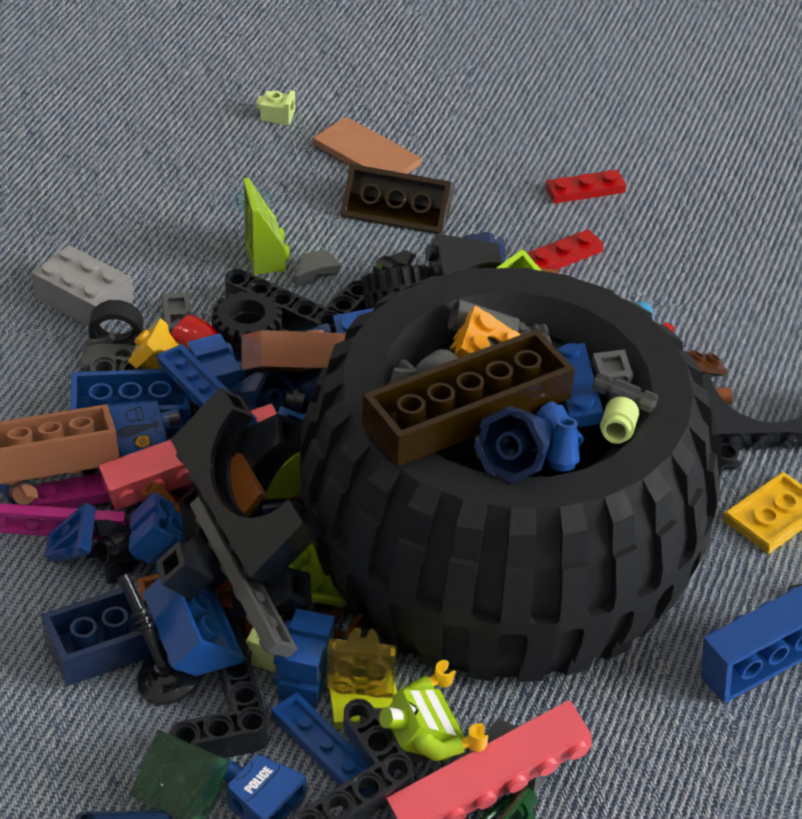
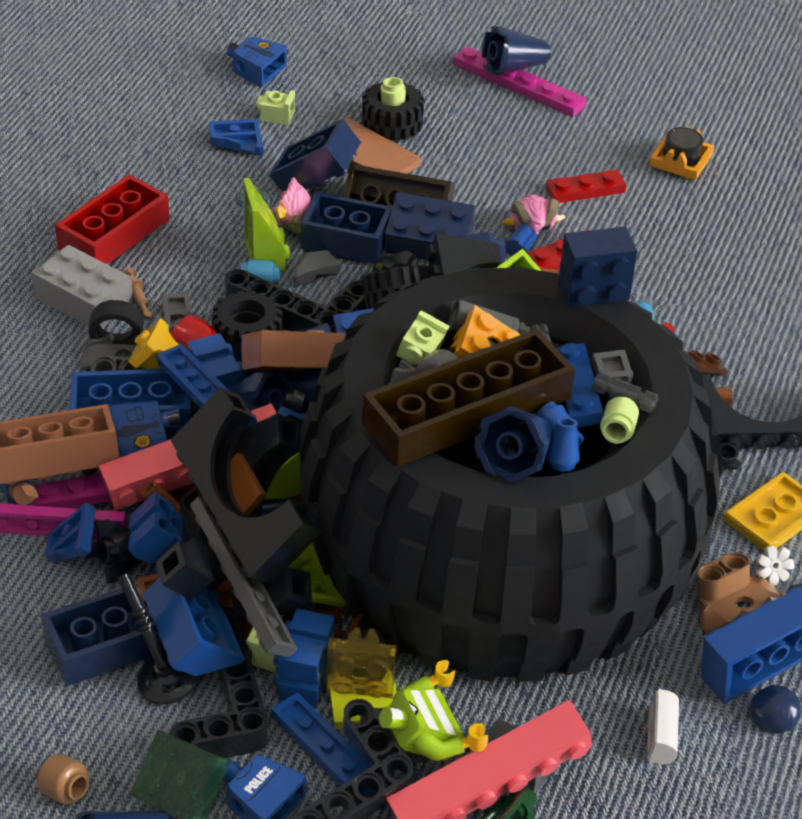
(63, 779): none -> medium nougat head
(114, 219): none -> red brick
(138, 295): none -> medium nougat piece
(237, 135): none -> blue wing
(258, 59): none -> blue torso
(262, 268): none -> dark azure brick
(292, 207): none -> bright pink hair
(317, 157): none -> dark blue brick
(345, 227): none -> dark blue brick
(393, 92): none -> yellowish green brick
(393, 121): none -> black tyre
(419, 218): none -> dark blue brick
(422, 338): none -> yellowish green brick
(512, 51): none -> dark blue cone
(521, 239): none -> blue piece
(523, 83): none -> dark pink plate
(535, 212): none -> hair
(597, 266): none -> dark blue brick
(663, 728): none -> white brick
(682, 153): none -> piece
(727, 583): none -> medium nougat piece
(774, 564): none -> white plant
(776, 709): none -> dark blue hair

